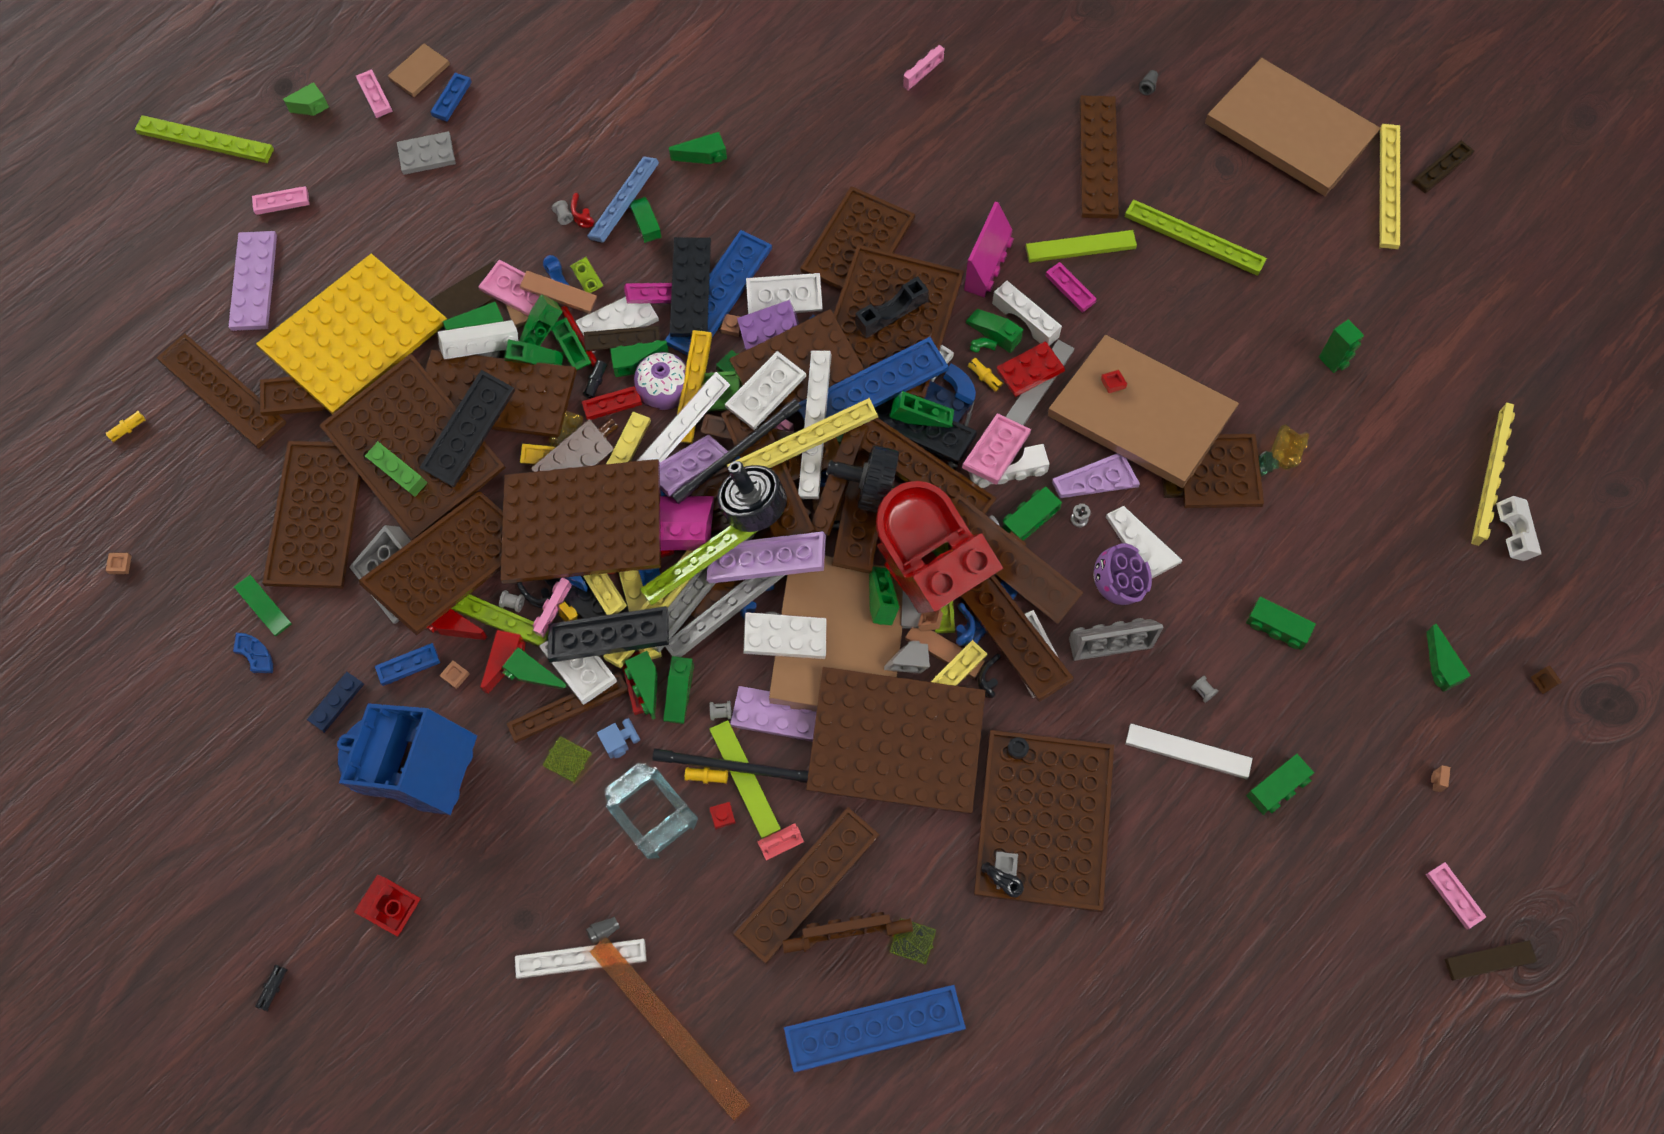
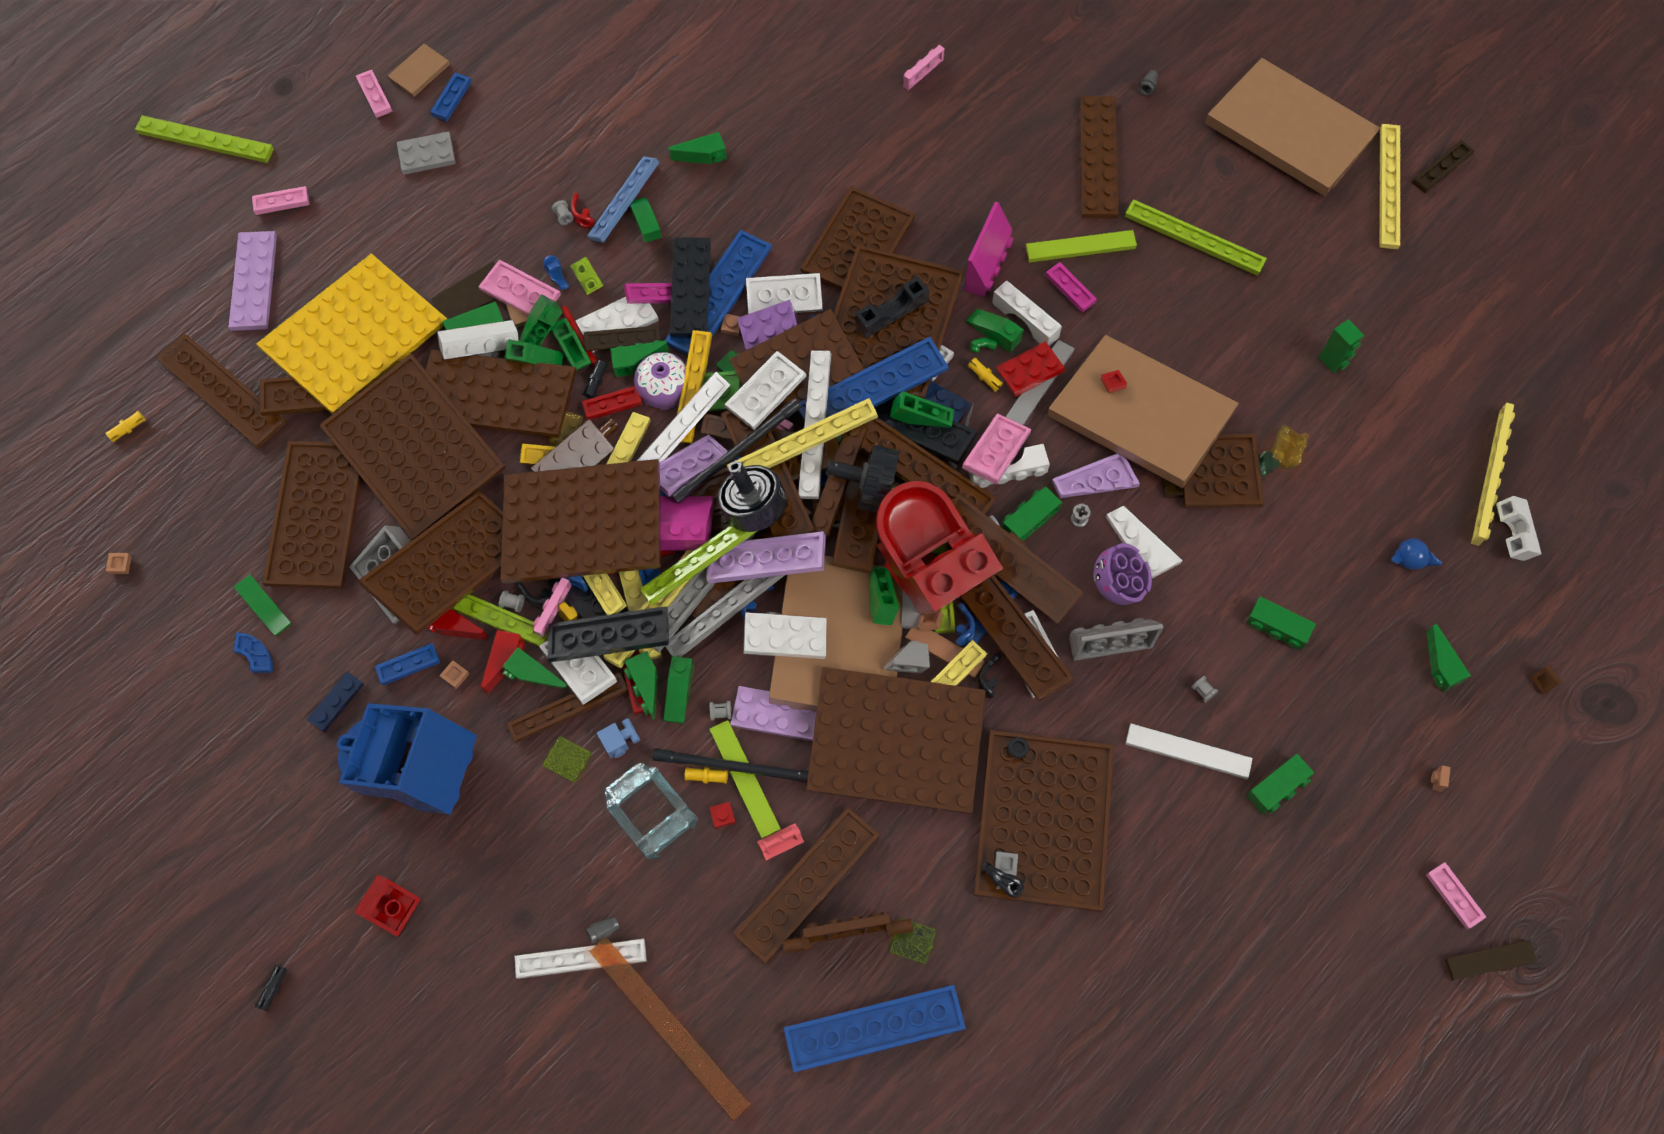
(306, 101): bright green slope -> none
(396, 469): bright green arch -> none
(467, 428): black plate -> none
(558, 292): nougat tile -> none
(962, 384): blue tile -> none
(1414, 555): none -> blue piece

